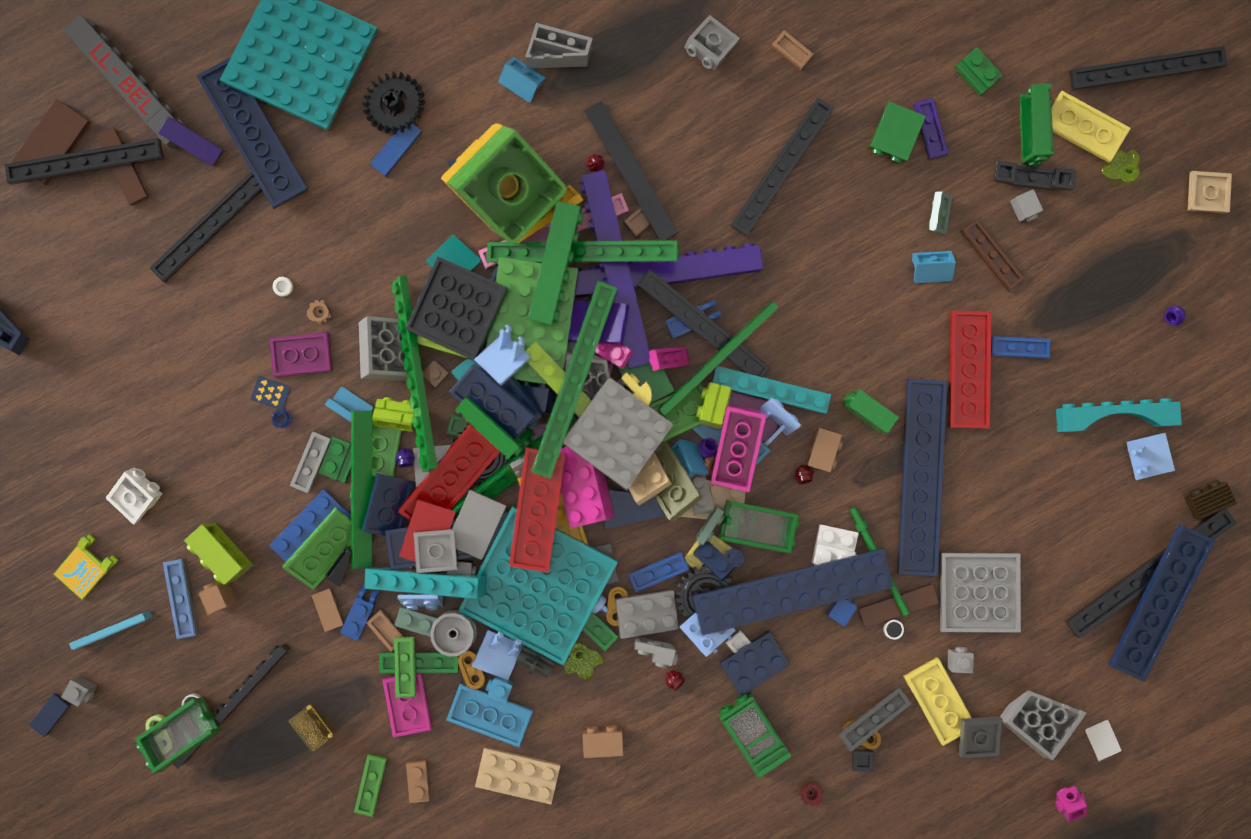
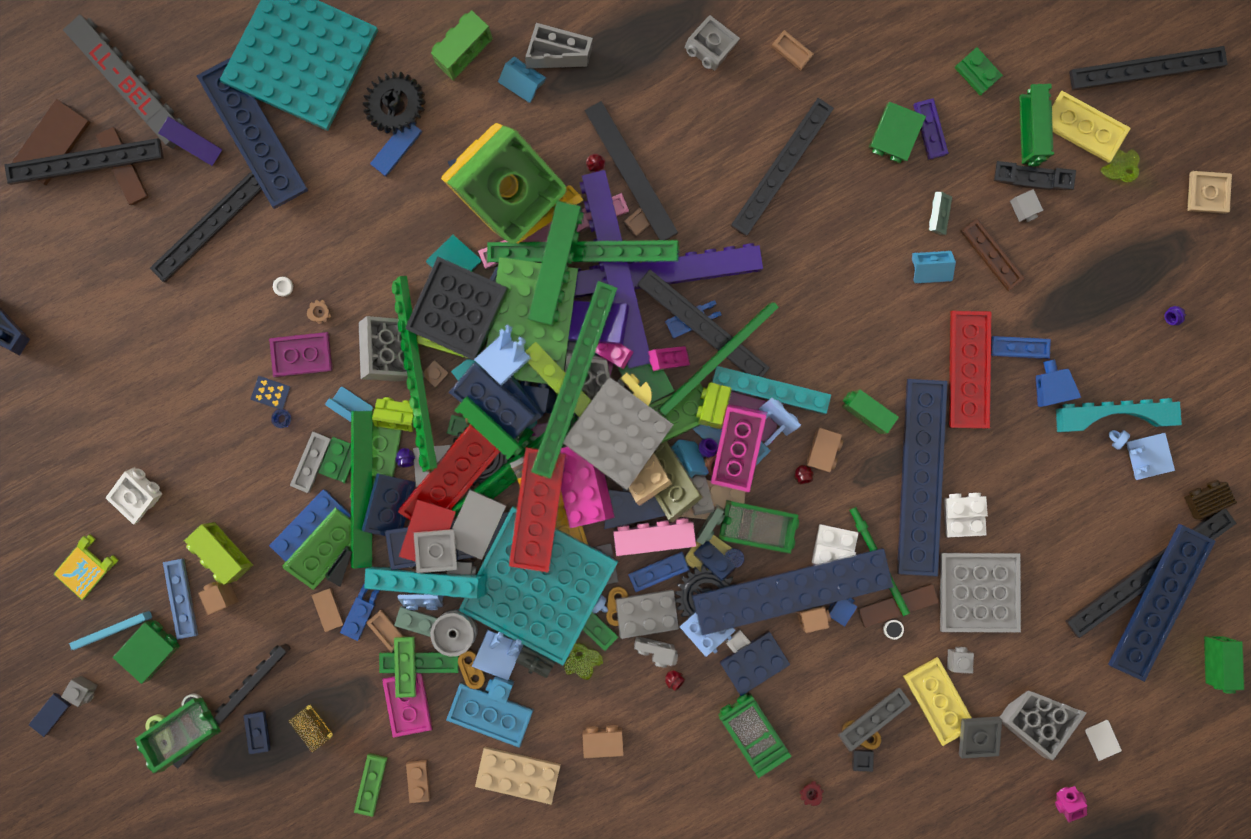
(146, 651): none -> green brick
(257, 732): none -> dark blue plate
(461, 44): none -> bright green brick
(654, 537): none -> bright pink brick
(814, 619): none -> medium nougat brick
(965, 515): none -> white plate
(1055, 385): none -> blue torso
(1120, 439): none -> light blue tile
(1224, 663): none -> green brick

